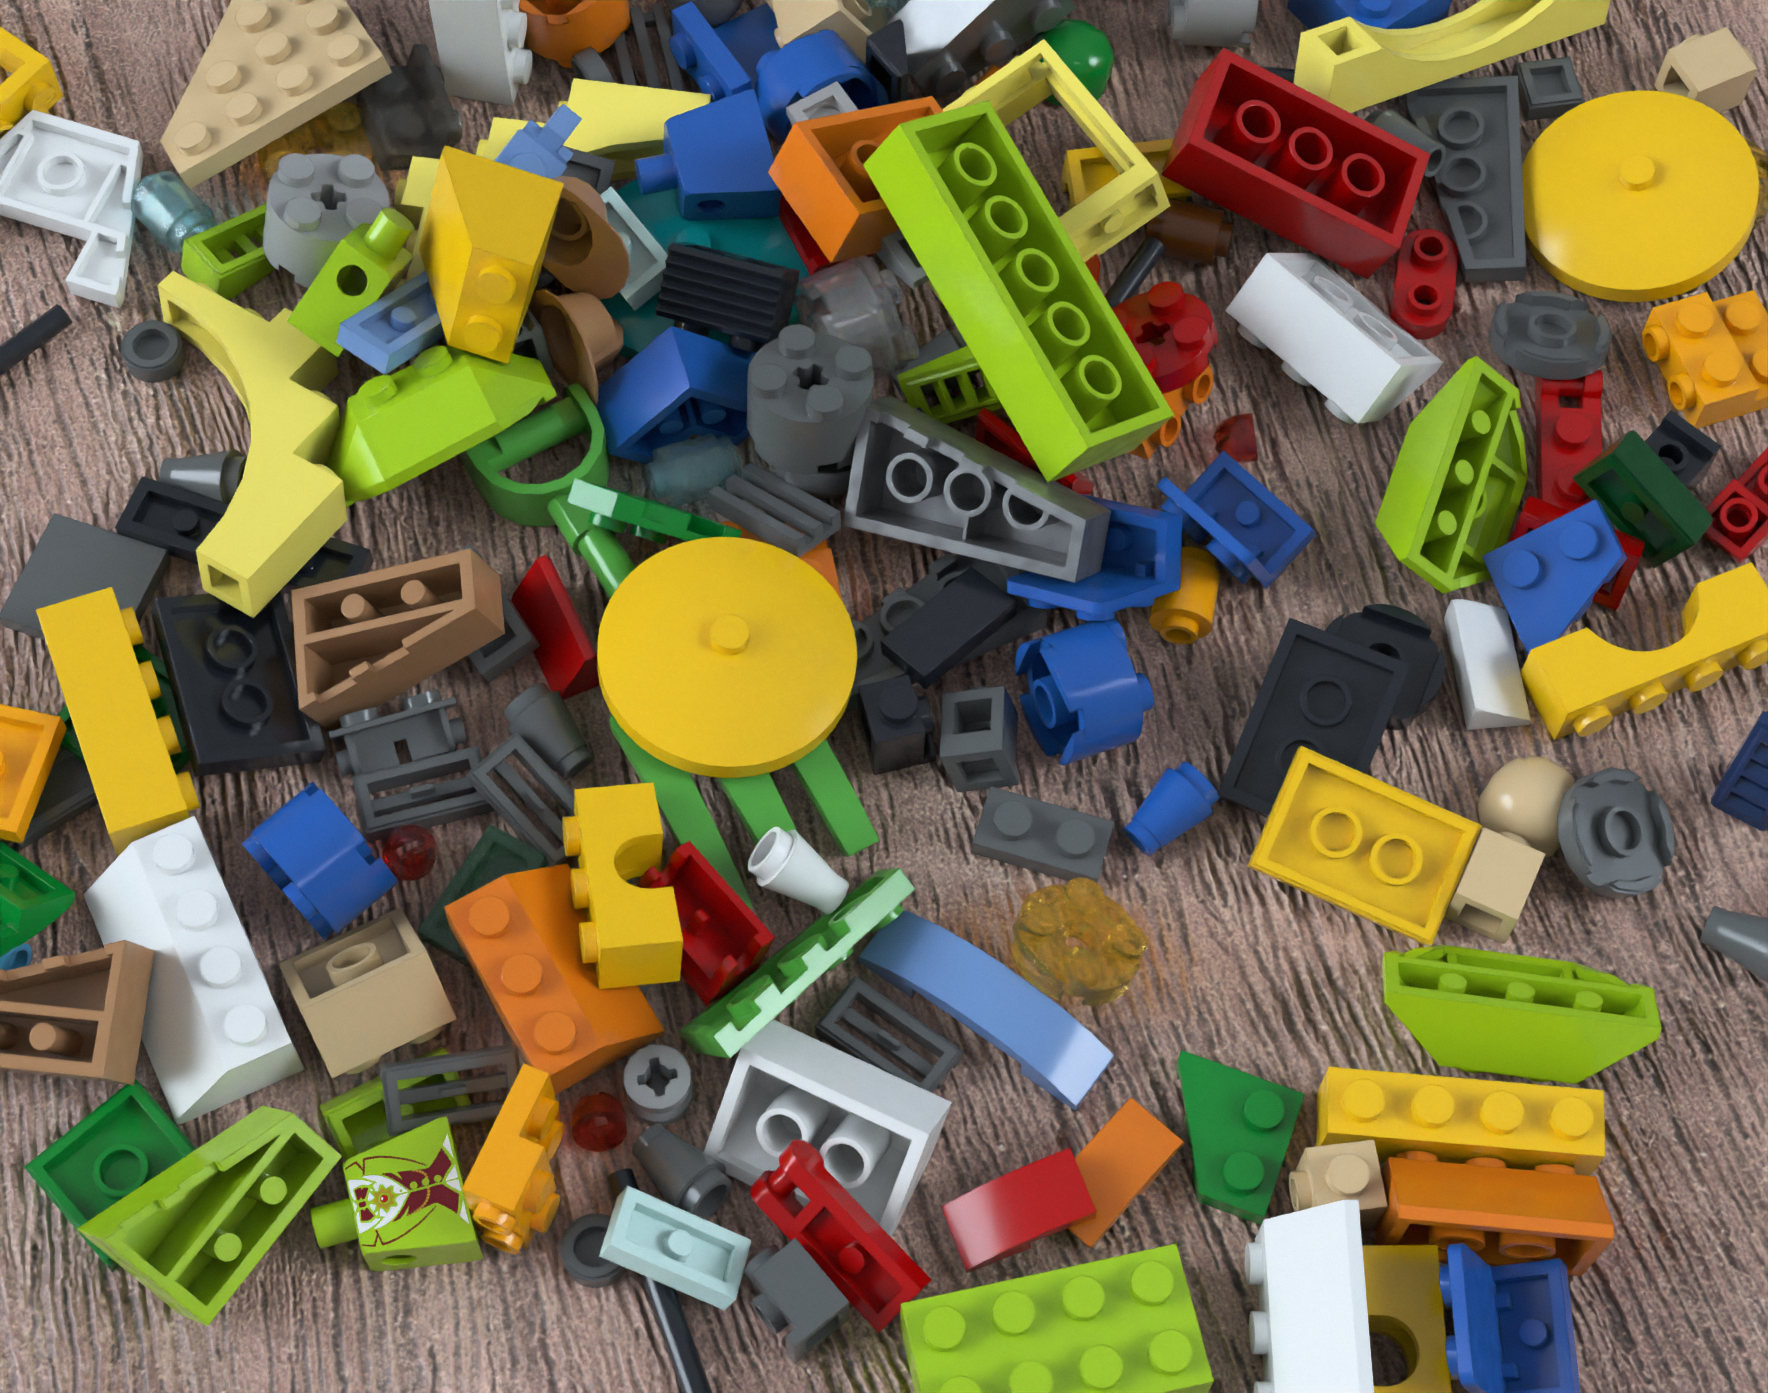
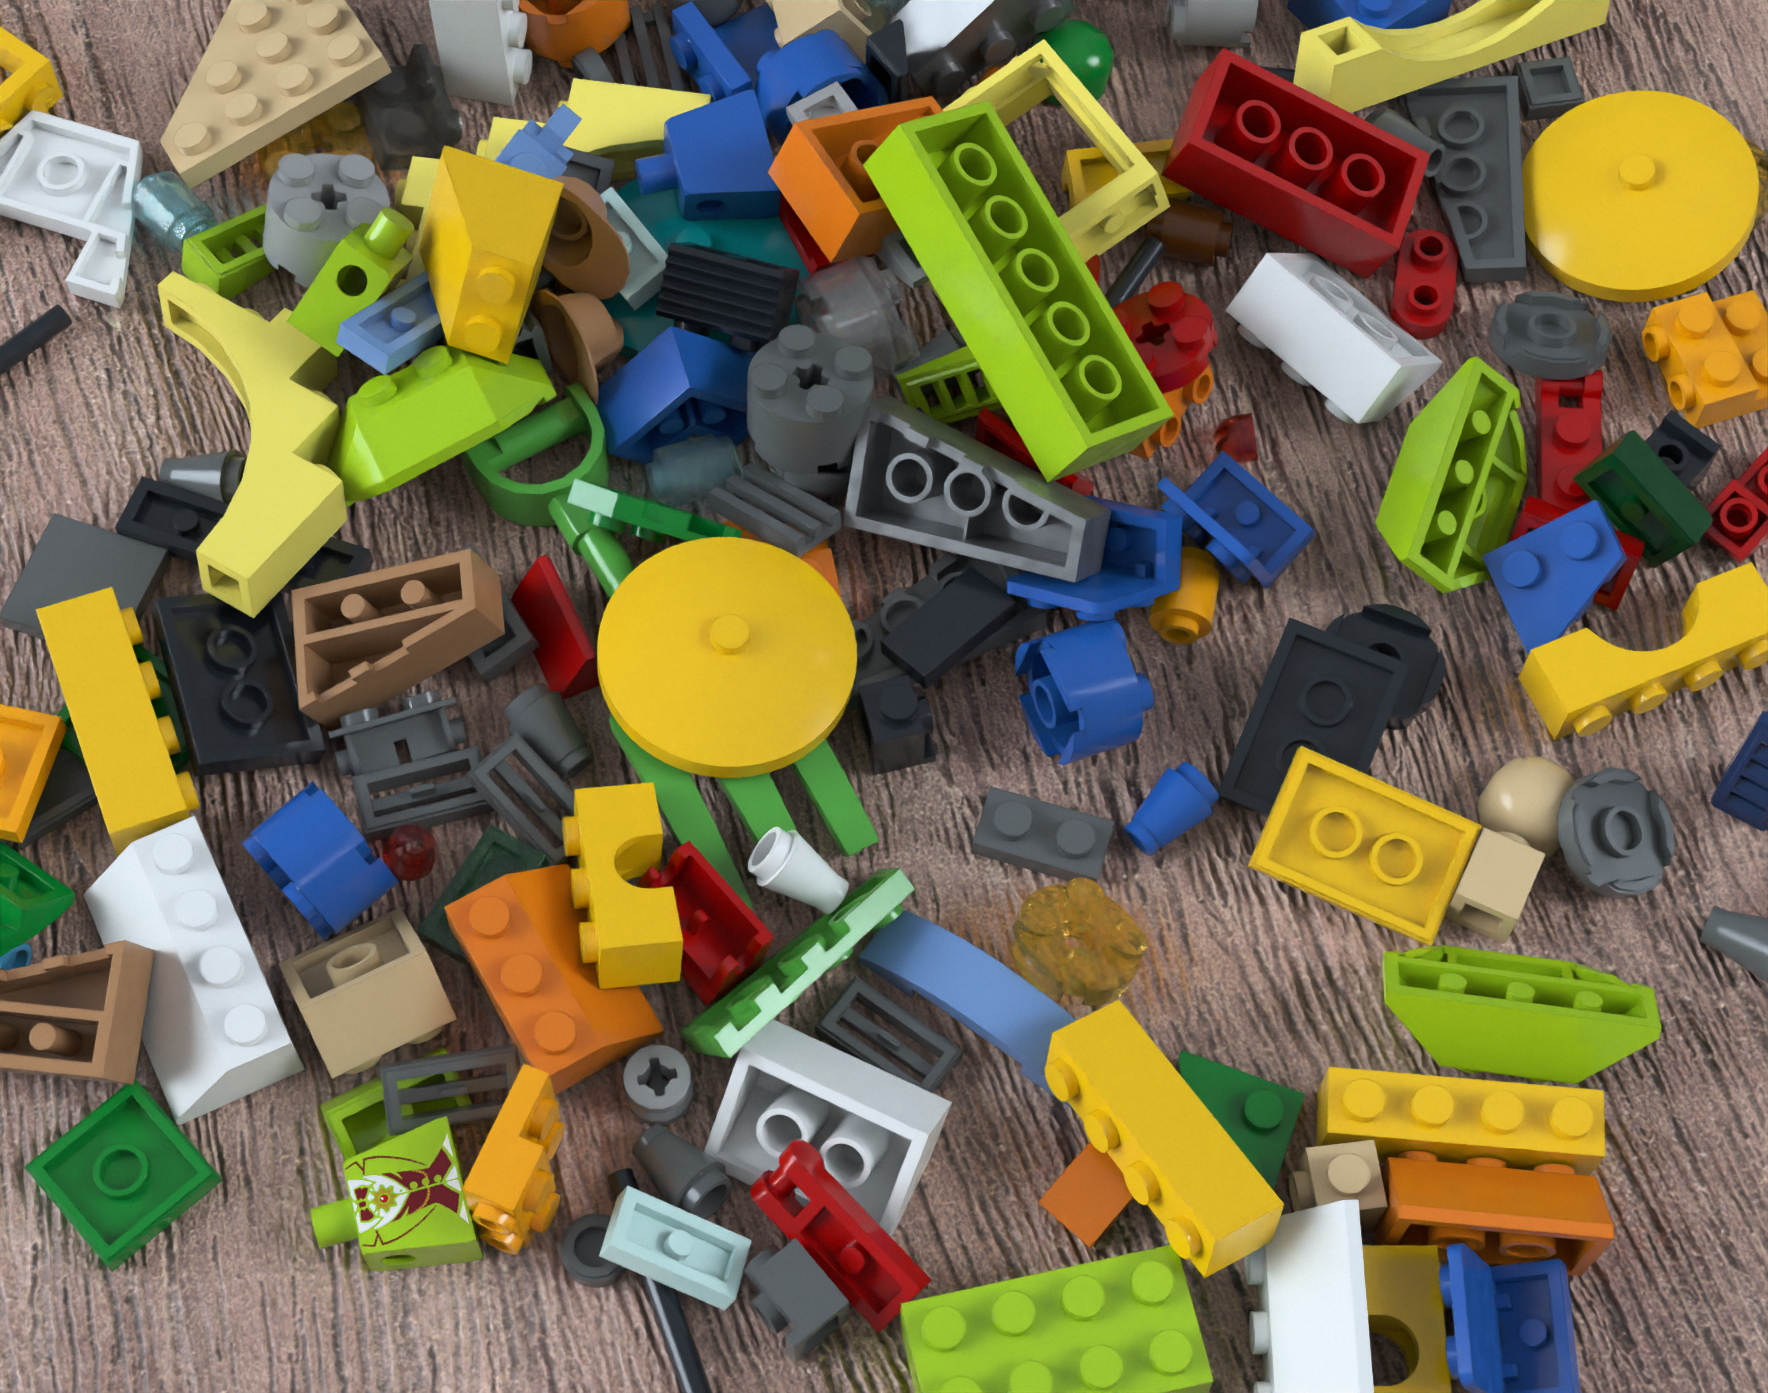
(153, 351): dark grey tile -> none
(215, 1211): lime wedge -> none
(584, 1124): clear red hinge -> none
(979, 738): dark grey brick -> none
(1018, 1210): red slope -> none
(1162, 1139): none -> yellow brick
(1485, 665): white slope -> none
(1708, 70): tan brick -> none

